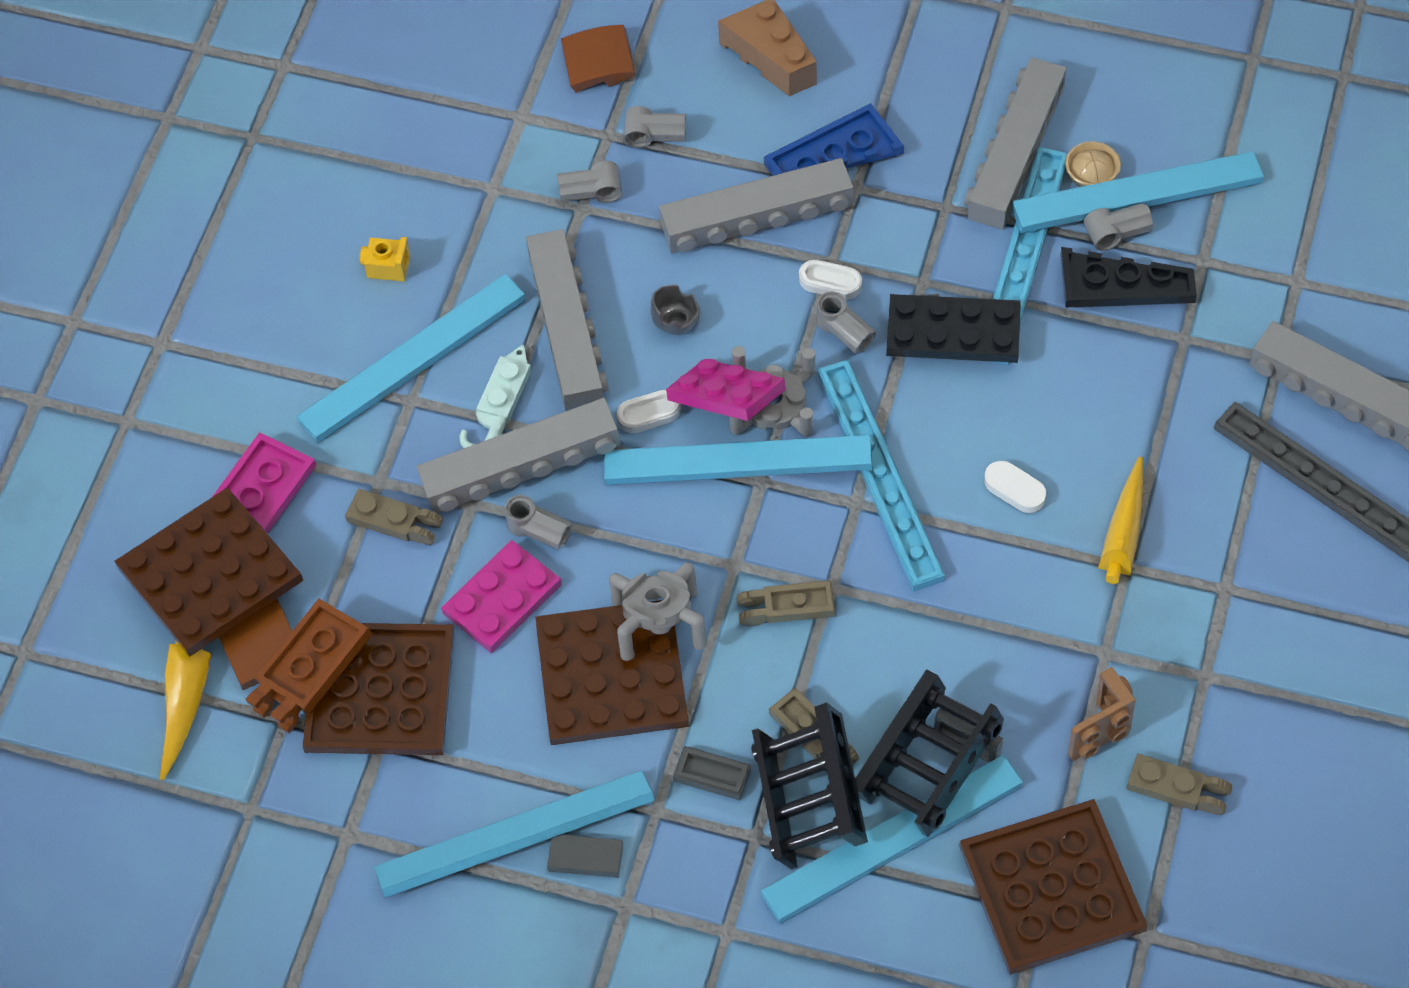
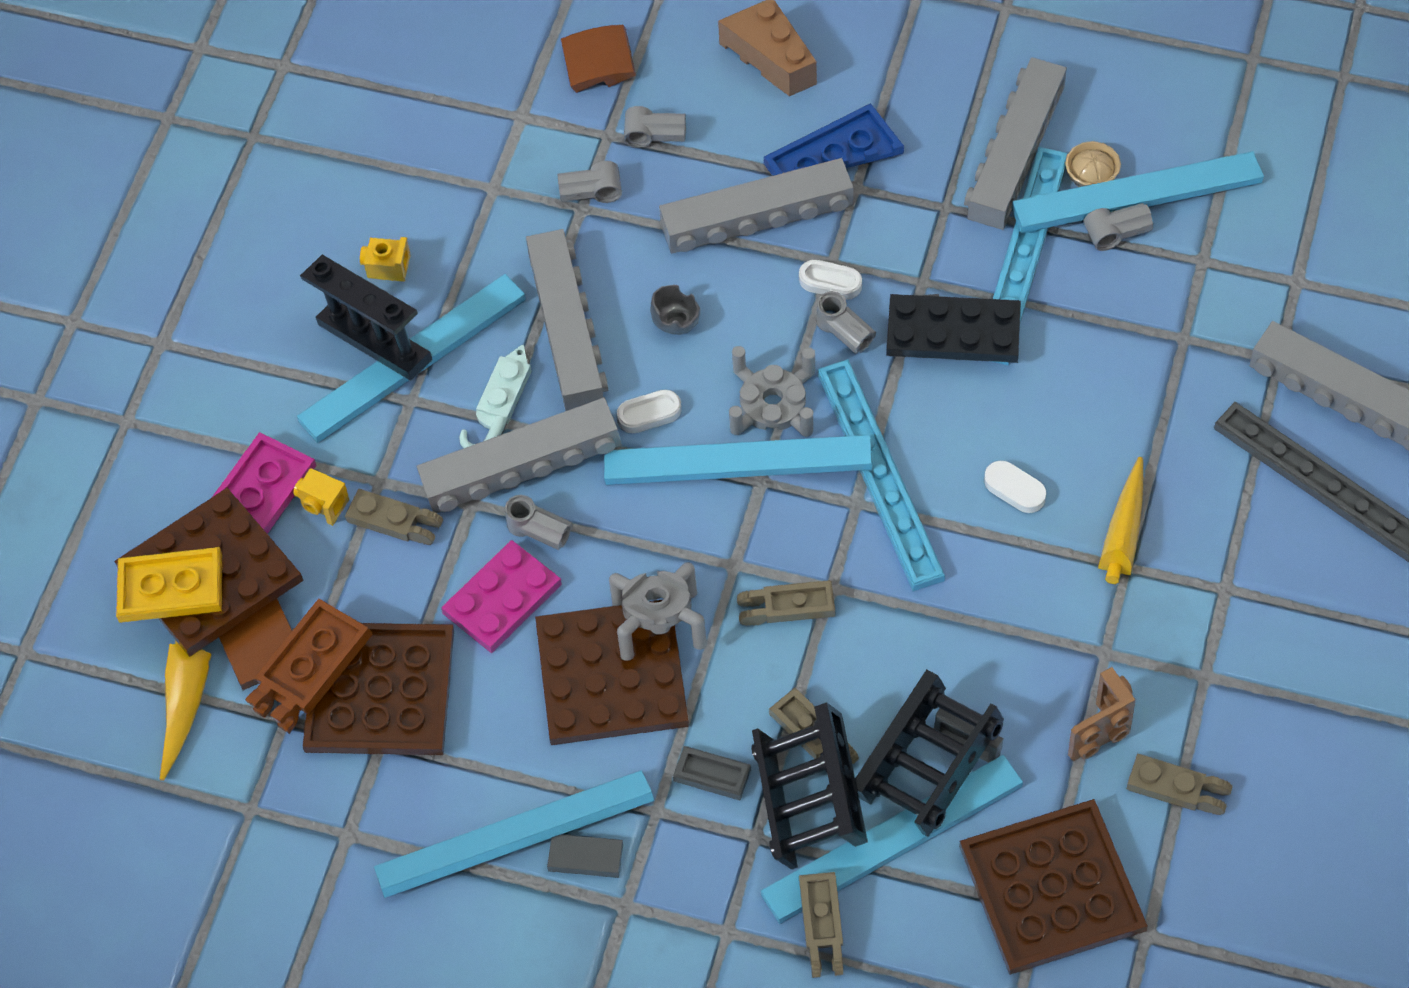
(169, 584): none -> yellow tile
(322, 495): none -> yellow brick
(366, 317): none -> black fence
(726, 389): dark pink plate -> none
(821, 919): none -> dark tan hinge
(1112, 282): black wing -> none

